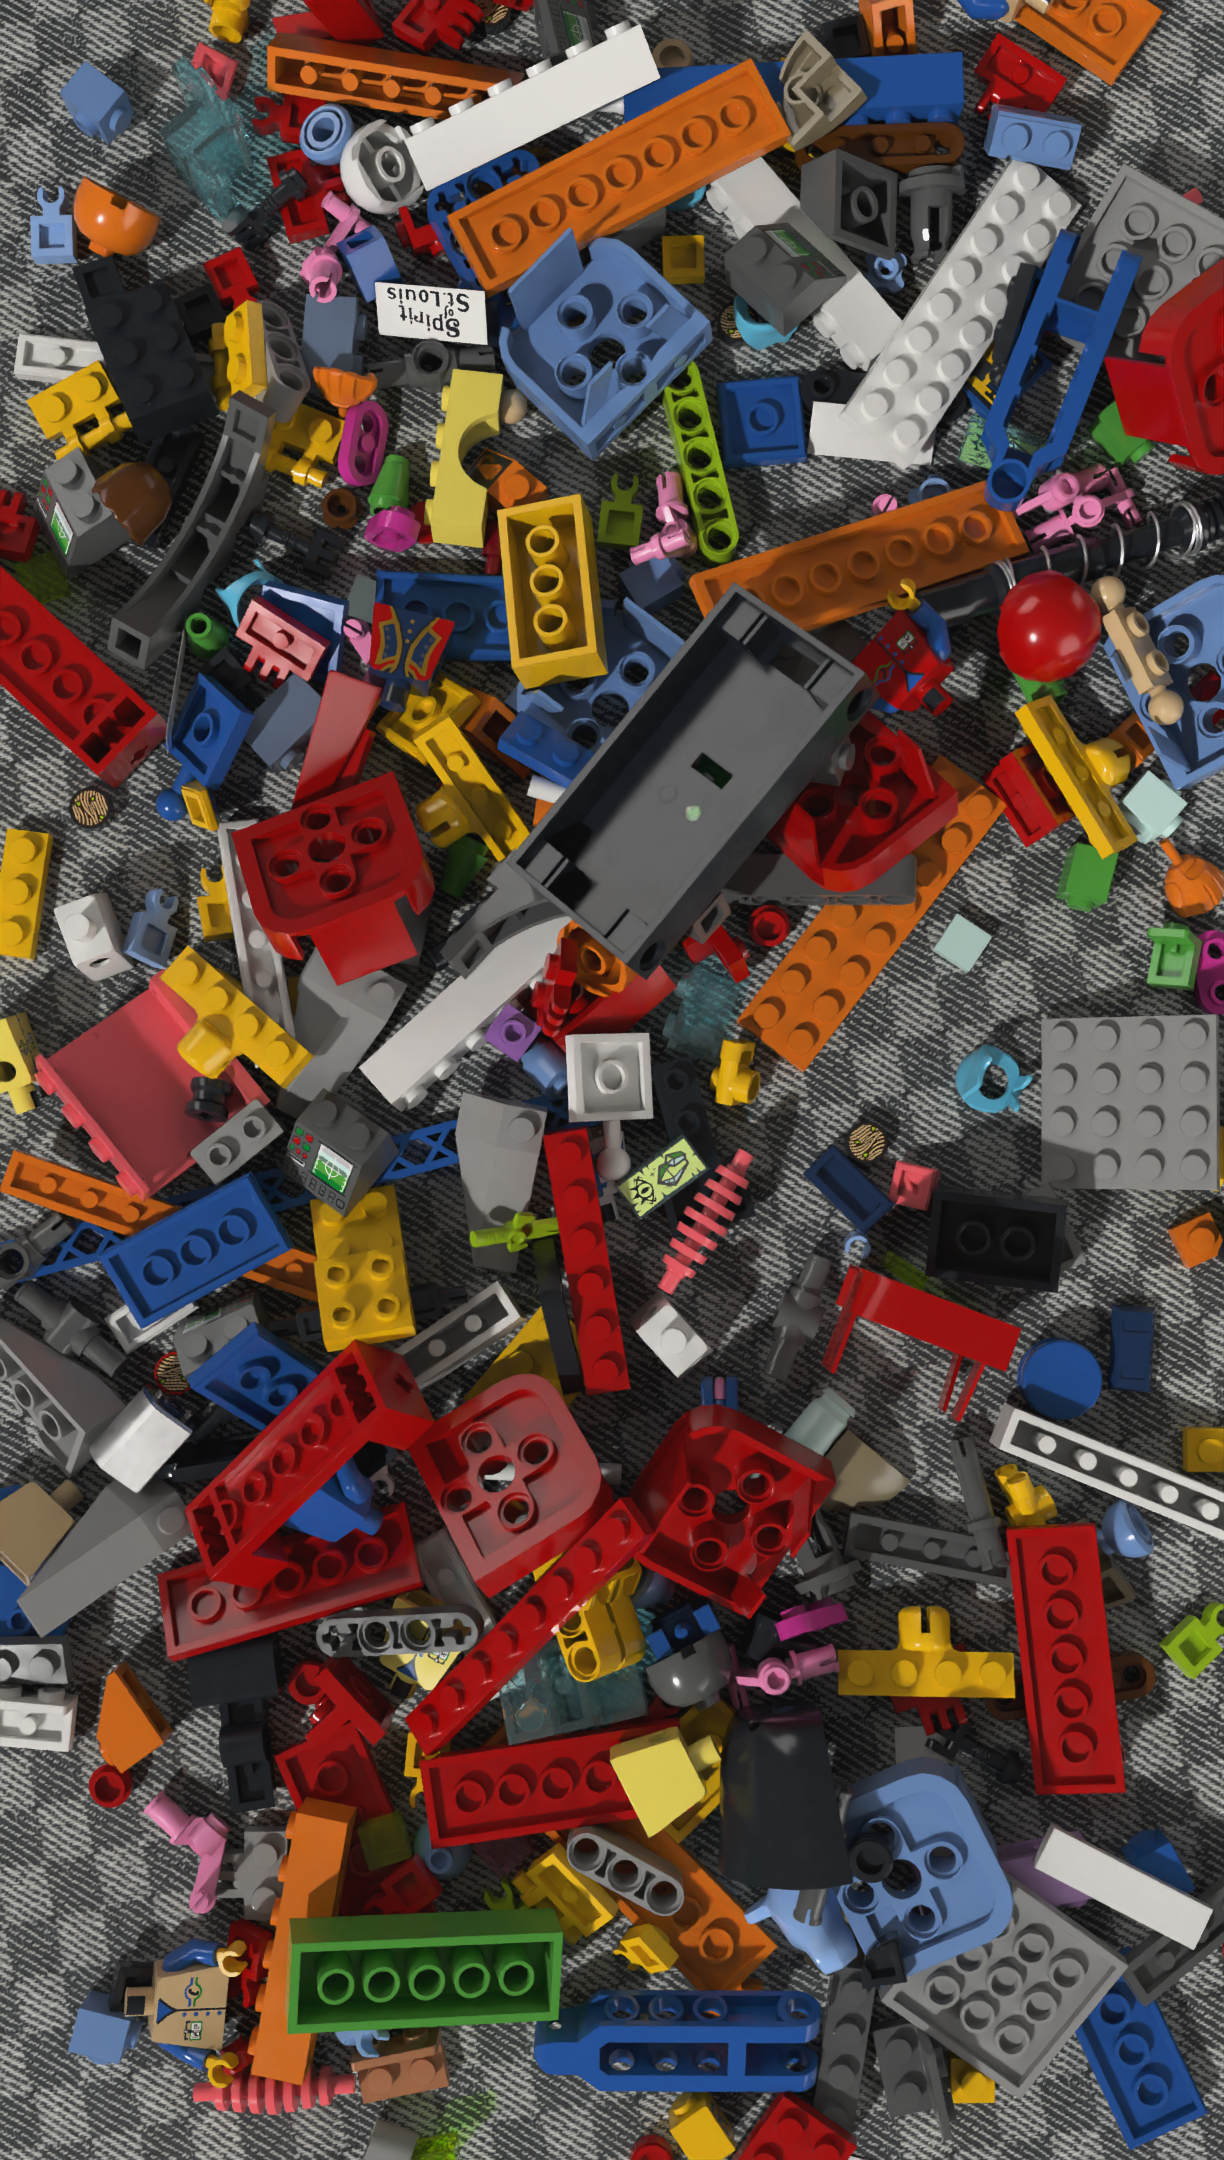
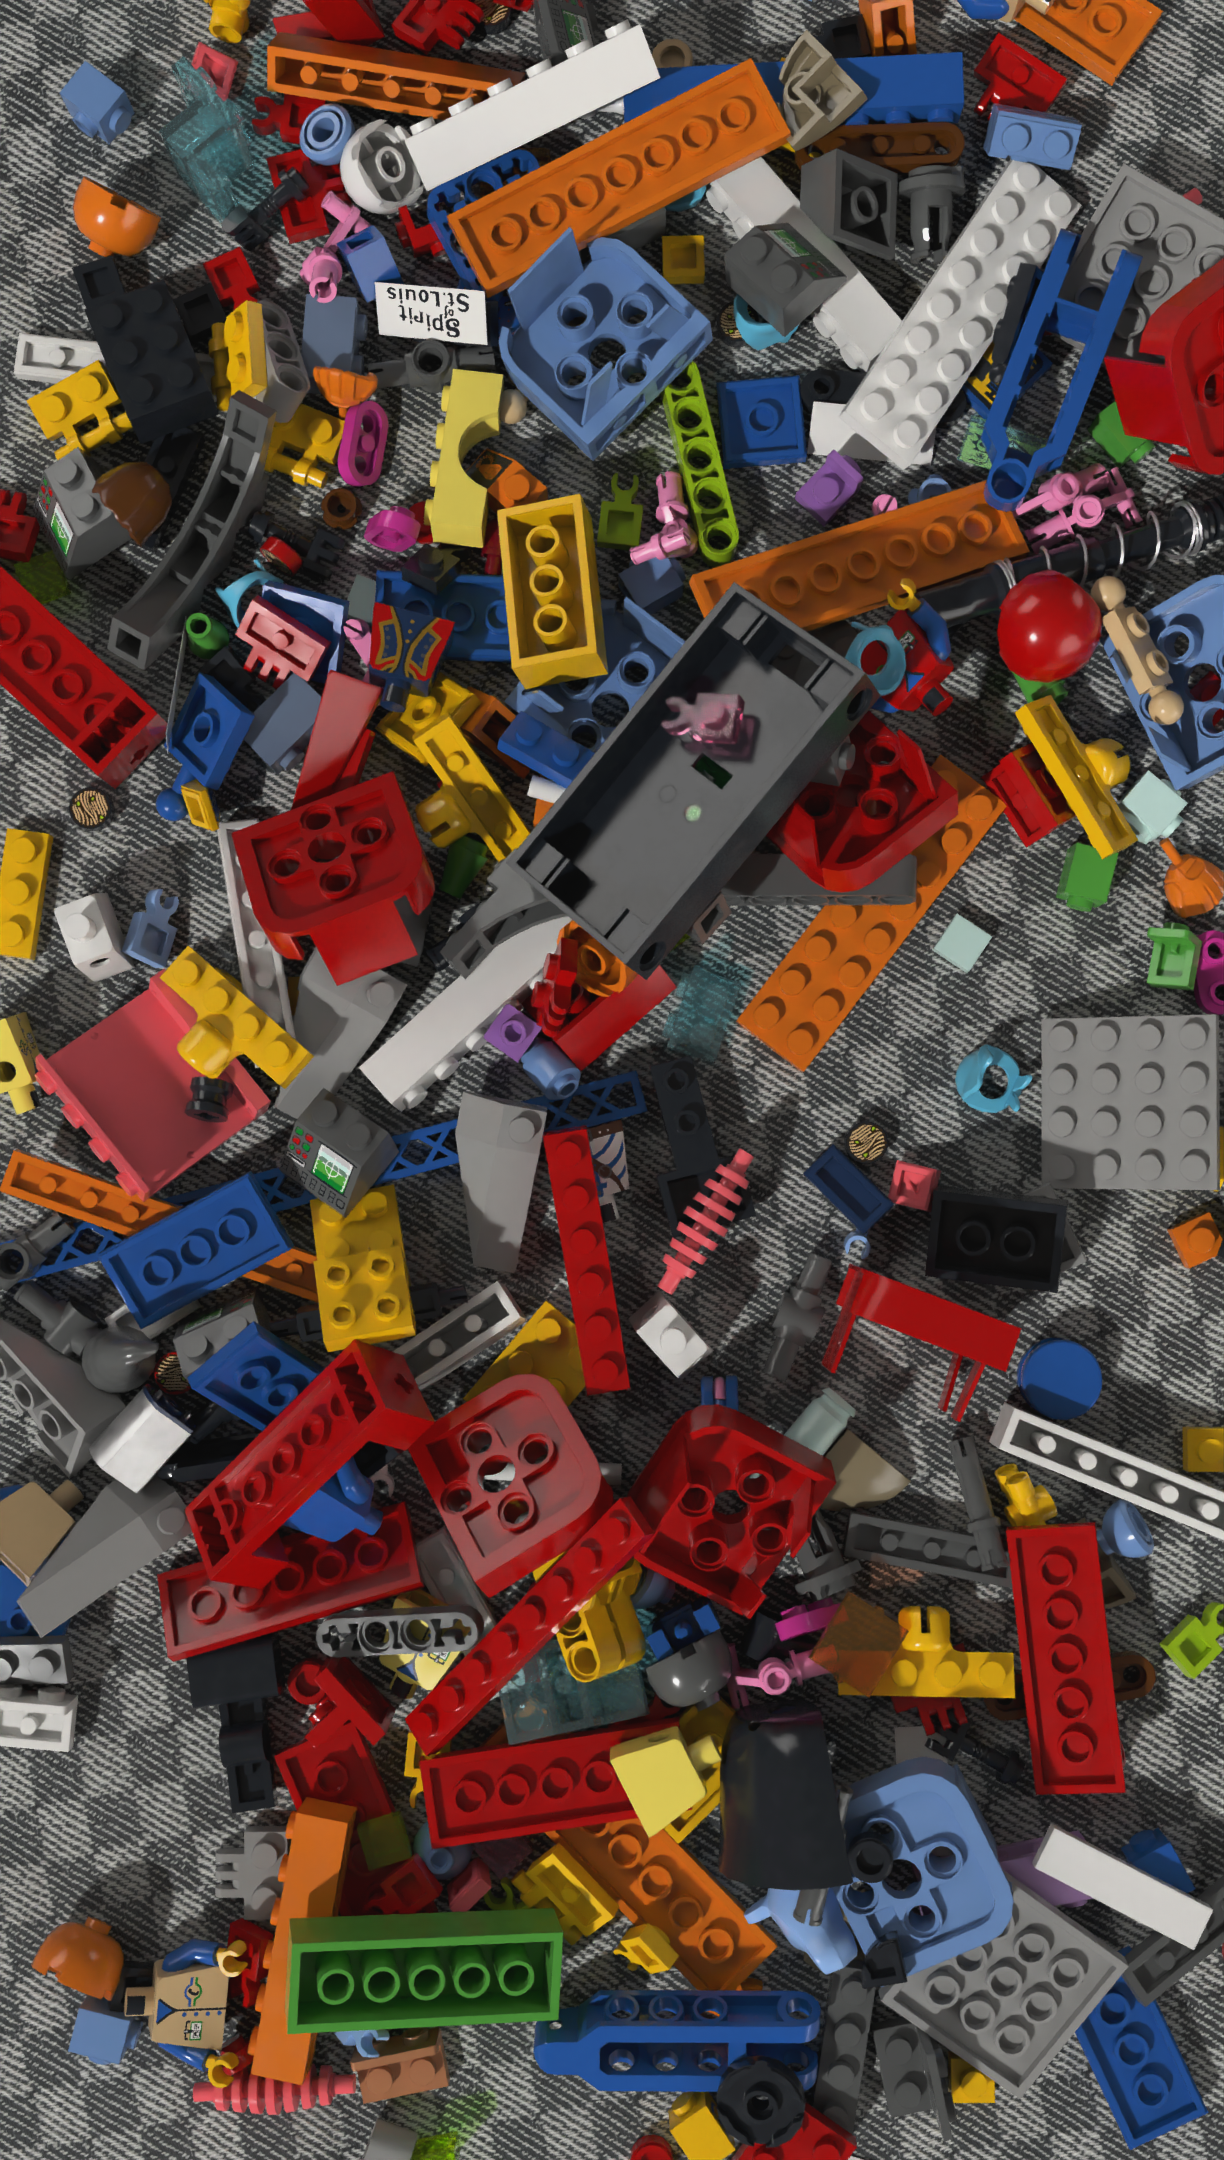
(54, 232): light blue plate -> none
(82, 1957): none -> orange cylinder
(109, 1786): red plate -> none
(119, 1359): none -> dark grey hat
(129, 1720): orange slope -> none
(205, 1838): bright pink pin -> none
(214, 910): yellow plate -> none
(238, 1141): light grey bracket -> none
(281, 556): none -> red tile
(391, 485): bright green cone -> none
(435, 567): none -> black plate
(469, 1886): none -> coral tile
(515, 1232): lime sword -> none
(556, 1315): black beam -> none
(609, 1084): white plate -> none
(635, 1885): light grey beam -> none
(661, 1176): tile -> none
(711, 719): none -> clear pink plate
(729, 951): red bracket -> none
(733, 1078): yellow plate -> none
(758, 2120): none -> black plate
(768, 925): red plate -> none
(830, 487): none -> medium lavender bracket
(858, 1644): none -> clear orange piece
(887, 283): light blue plate -> none
(893, 671): none -> medium azure piece
(904, 1270): clear neon green tile -> none
(1131, 1348): dark blue tile -> none
(1134, 739): orange slope -> none

